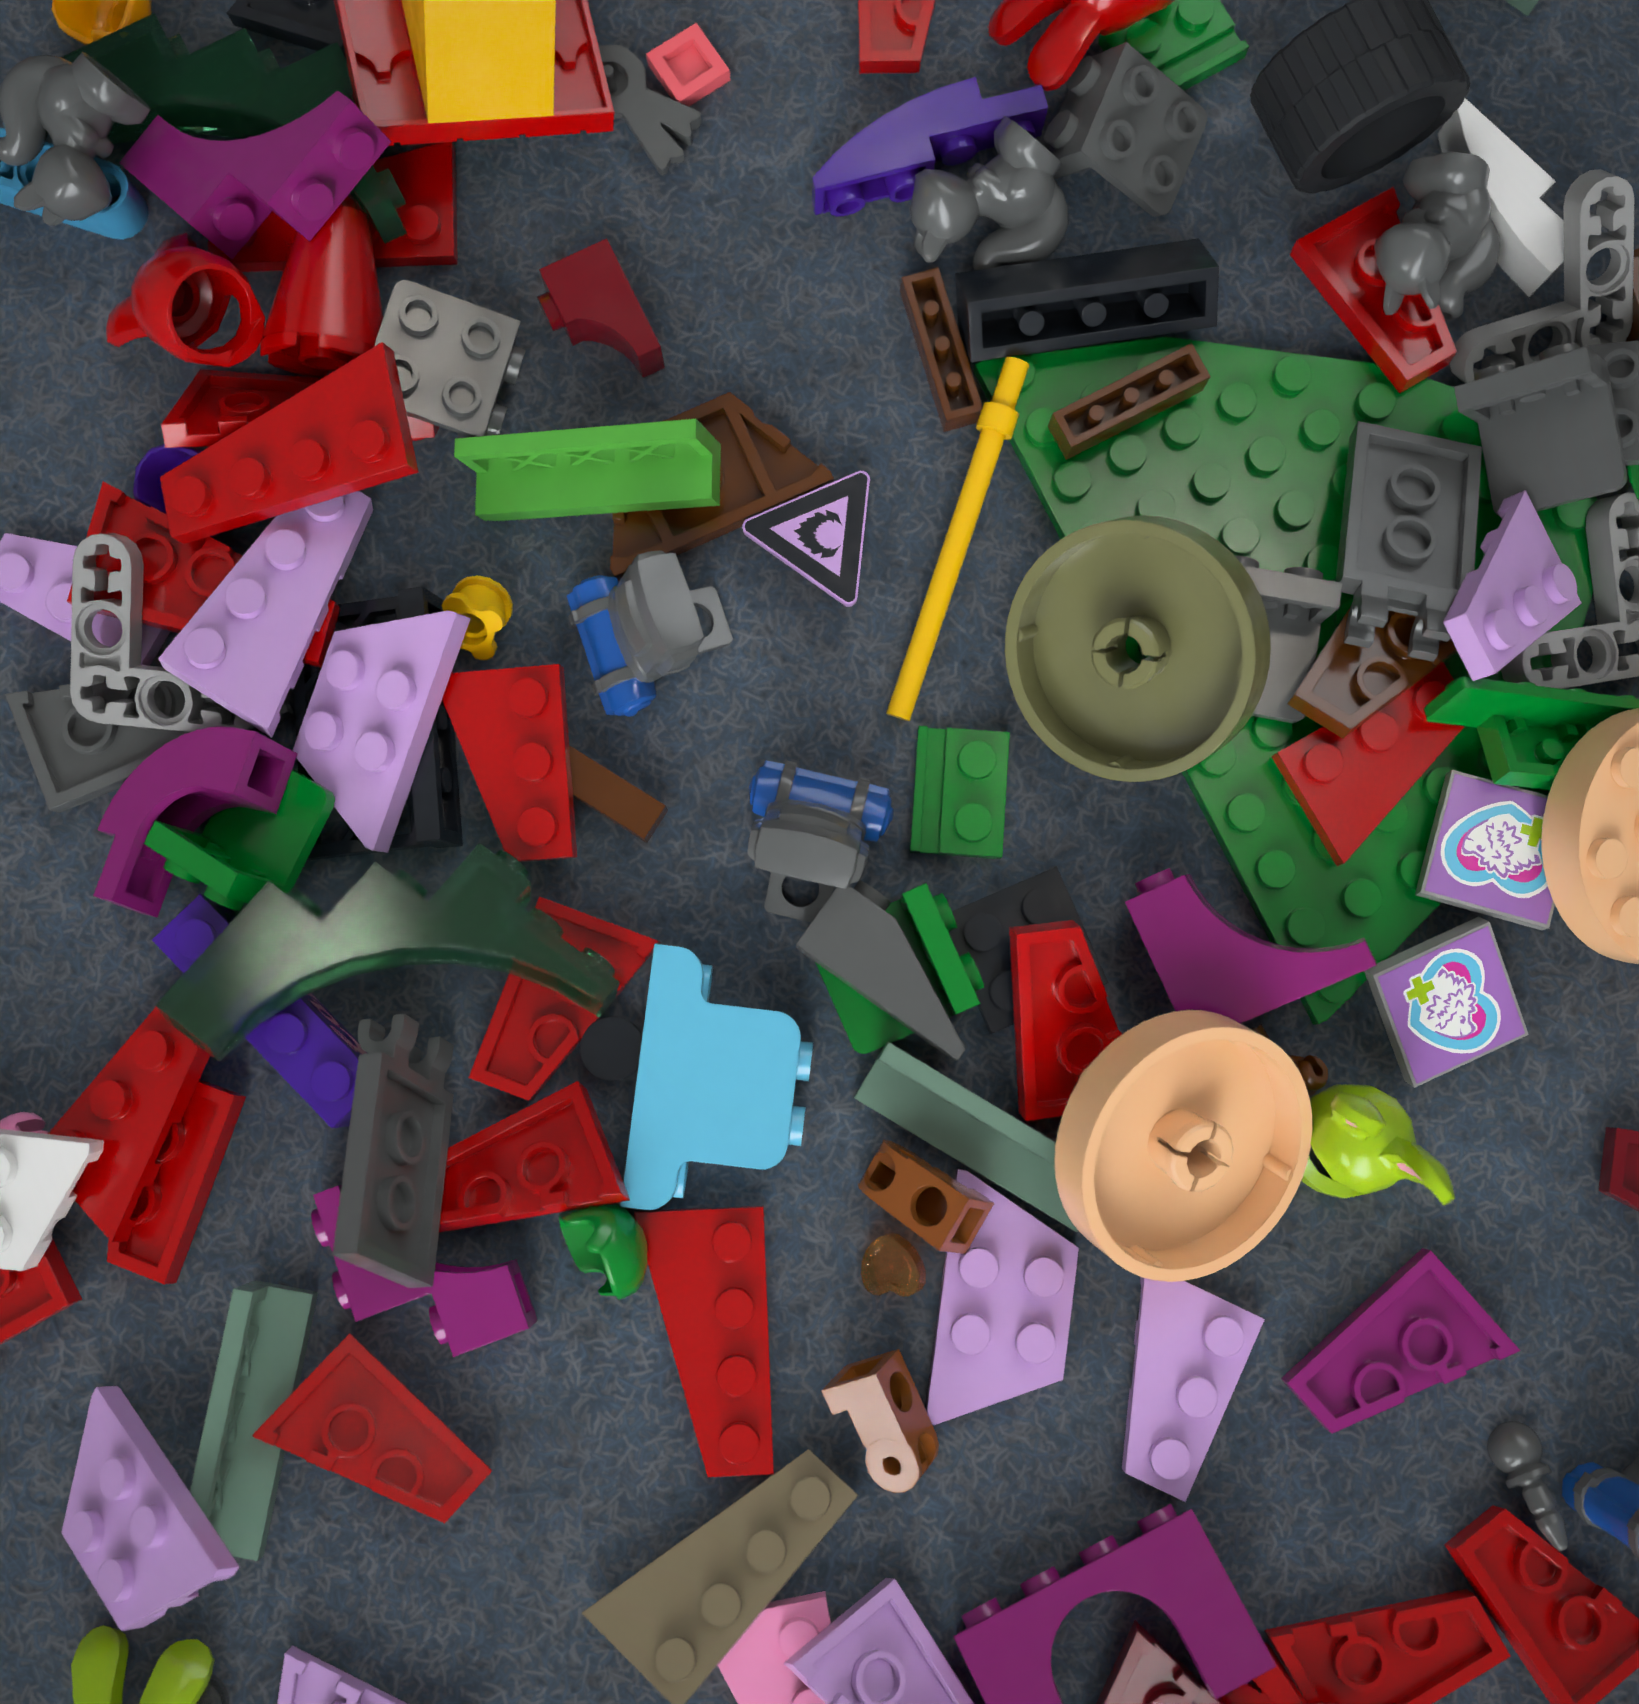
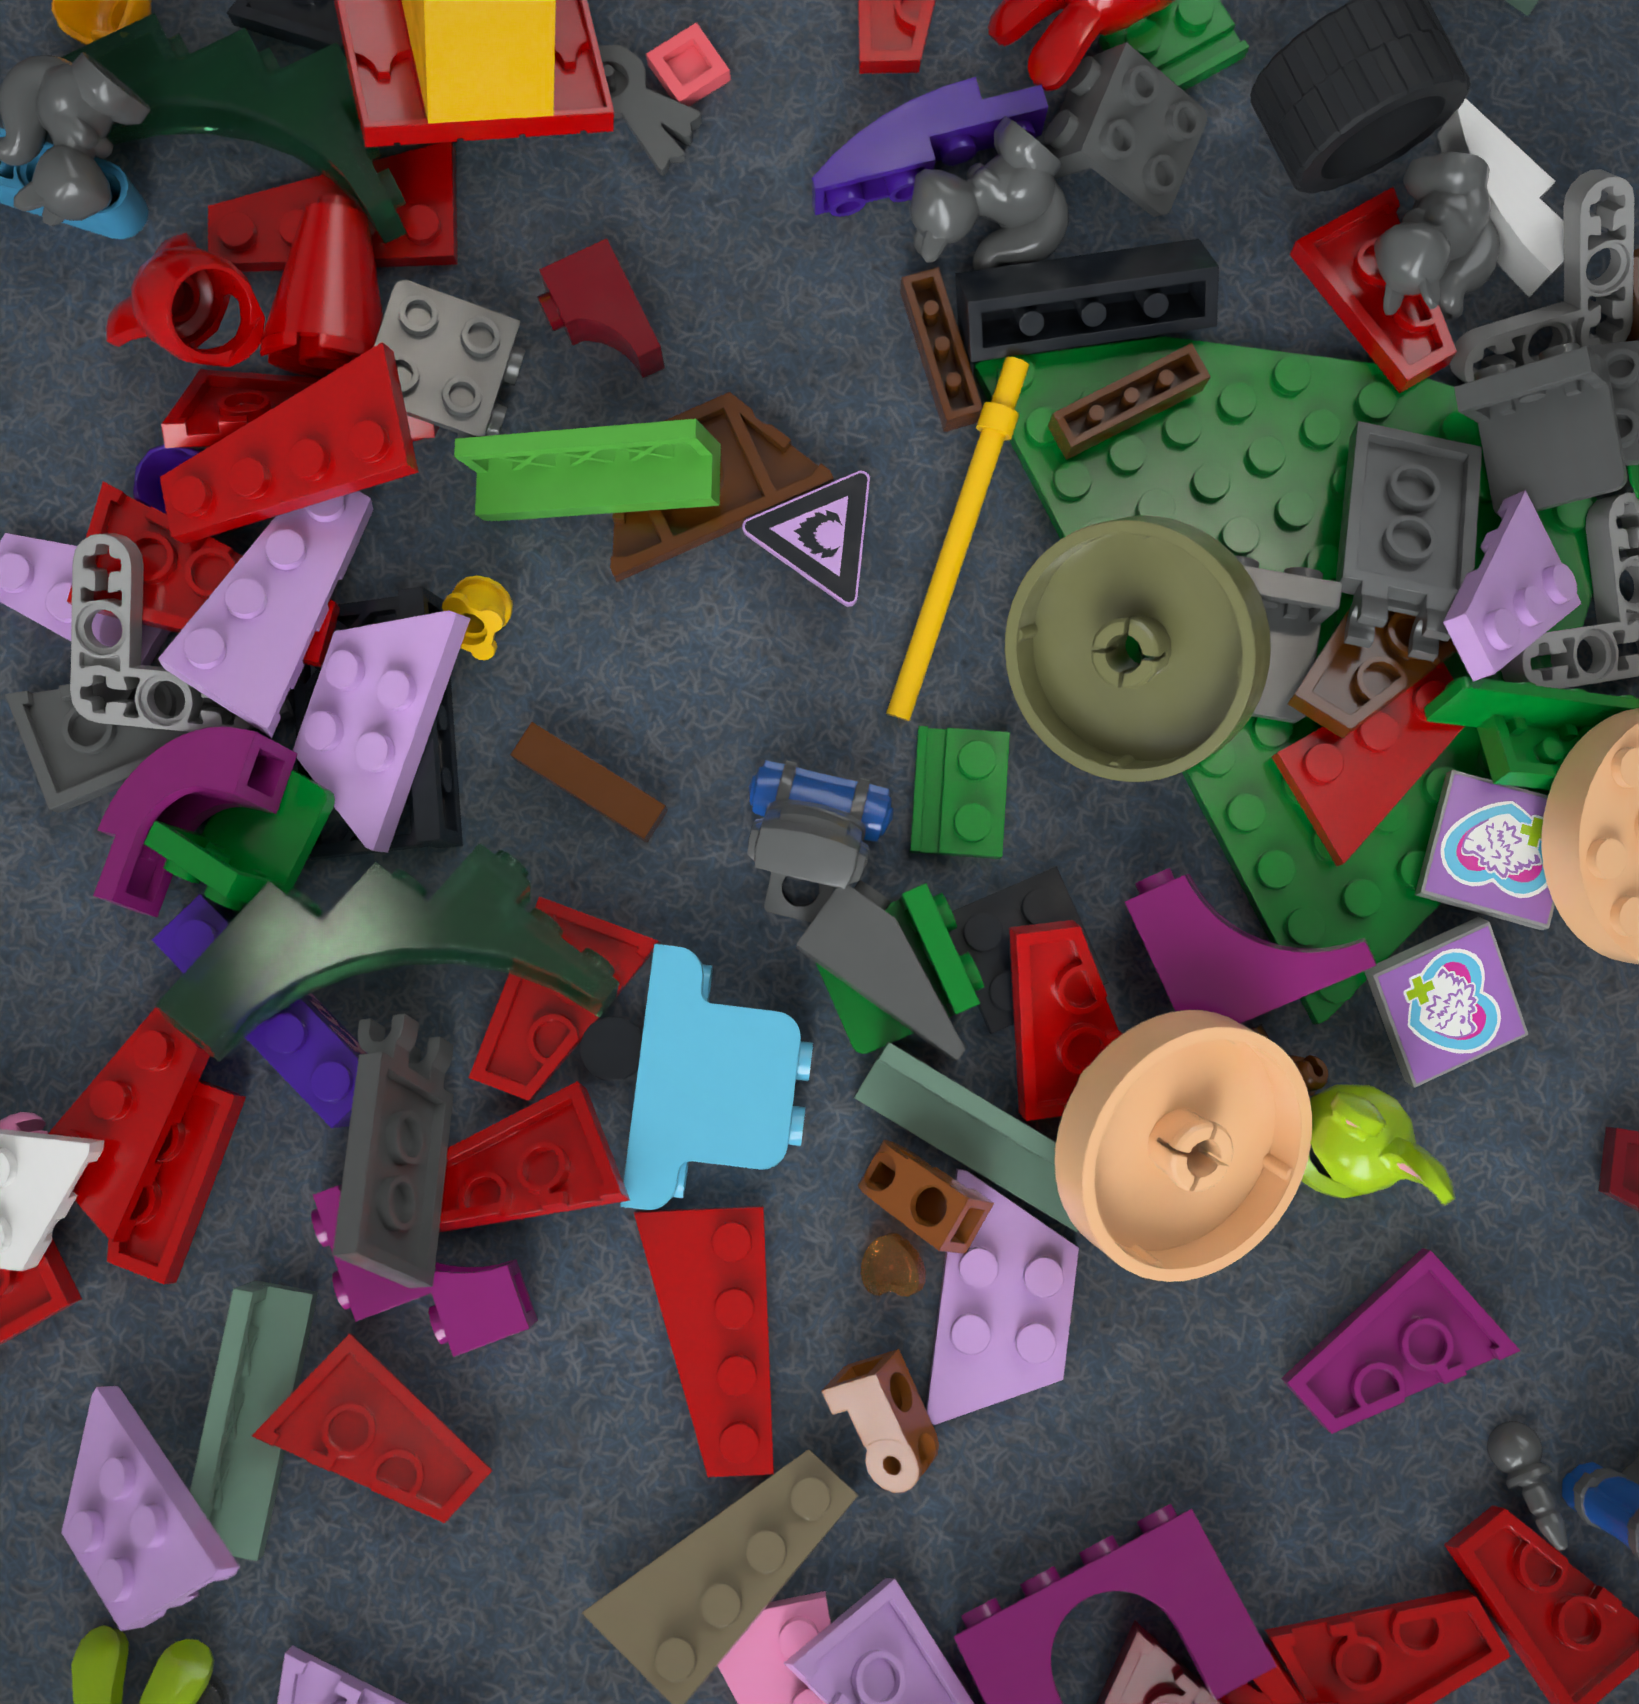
(235, 184): magenta arch -> none
(519, 755): red wing -> none
(607, 1242): green hair -> none
(643, 629): dark grey piece -> none
(1182, 1380): lavender wing -> none

